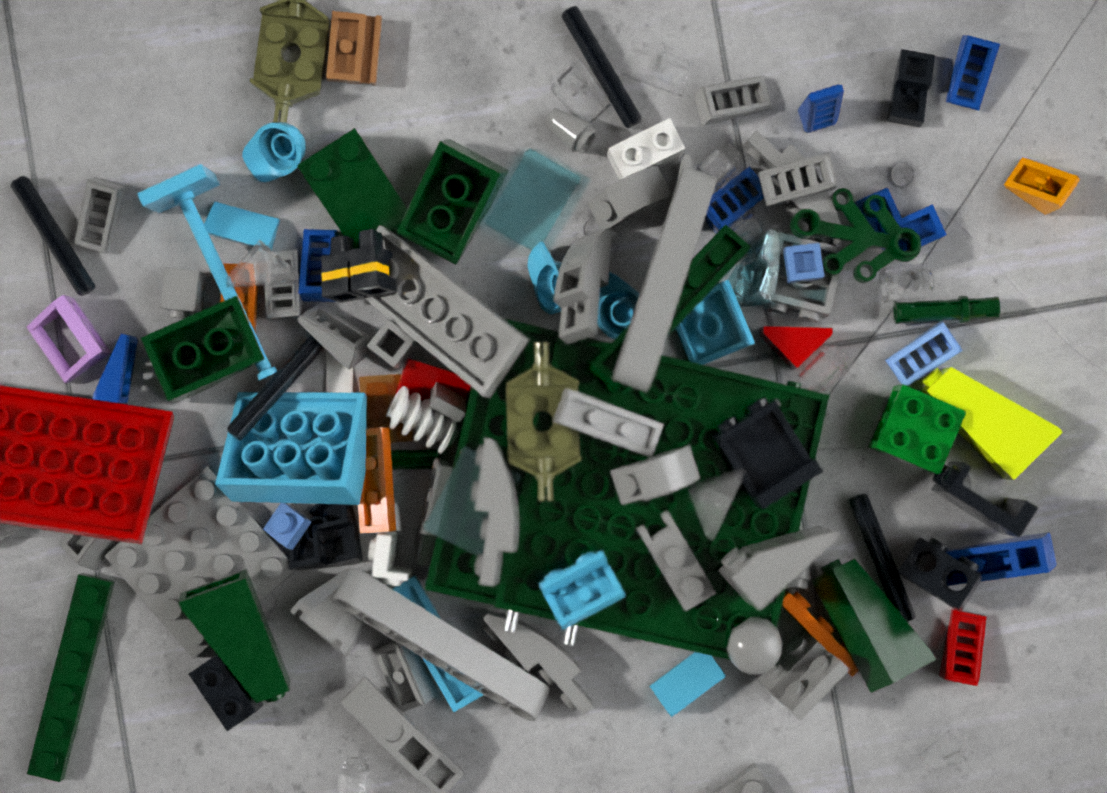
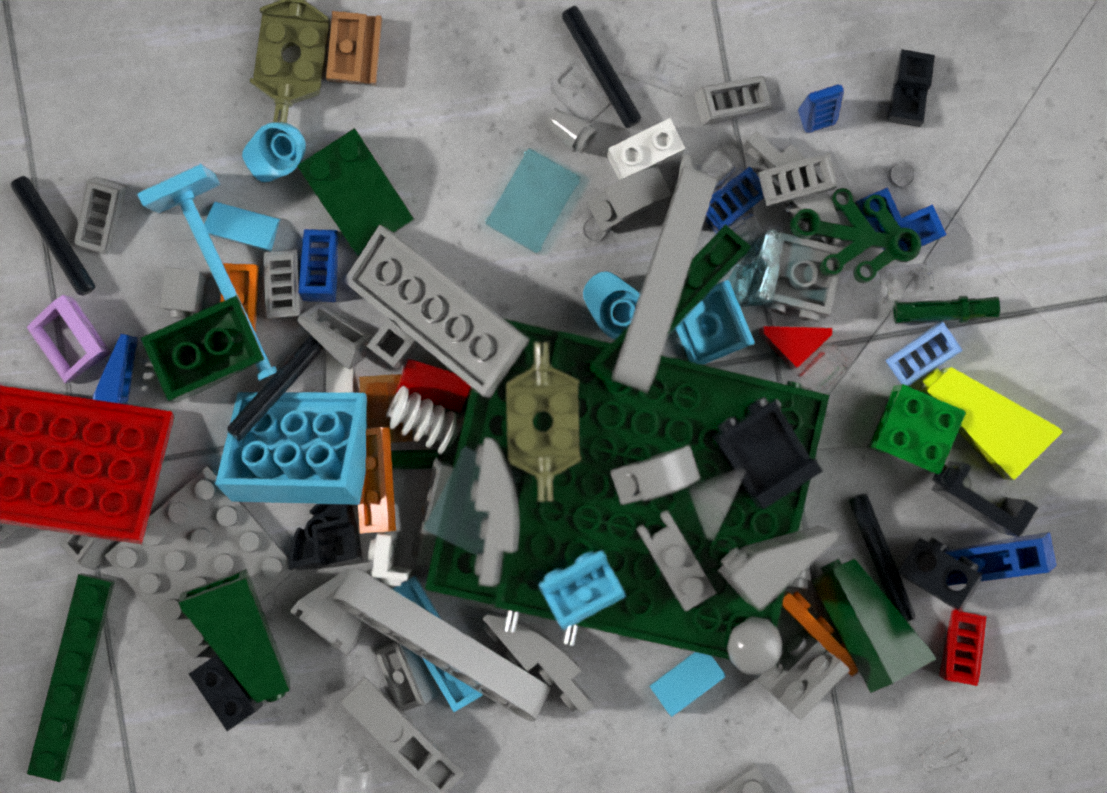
(260, 268): clear slope -> none
(287, 525): medium blue plate -> none
(358, 272): black hips -> none
(447, 402): light grey tile -> none
(451, 200): dark green slope -> none
(544, 274): medium azure piece -> none
(579, 284): light grey slope -> none
(608, 422): light grey tile -> none
(803, 263): medium blue plate -> none
(987, 63): blue slope -> none
(1041, 185): light orange slope -> none

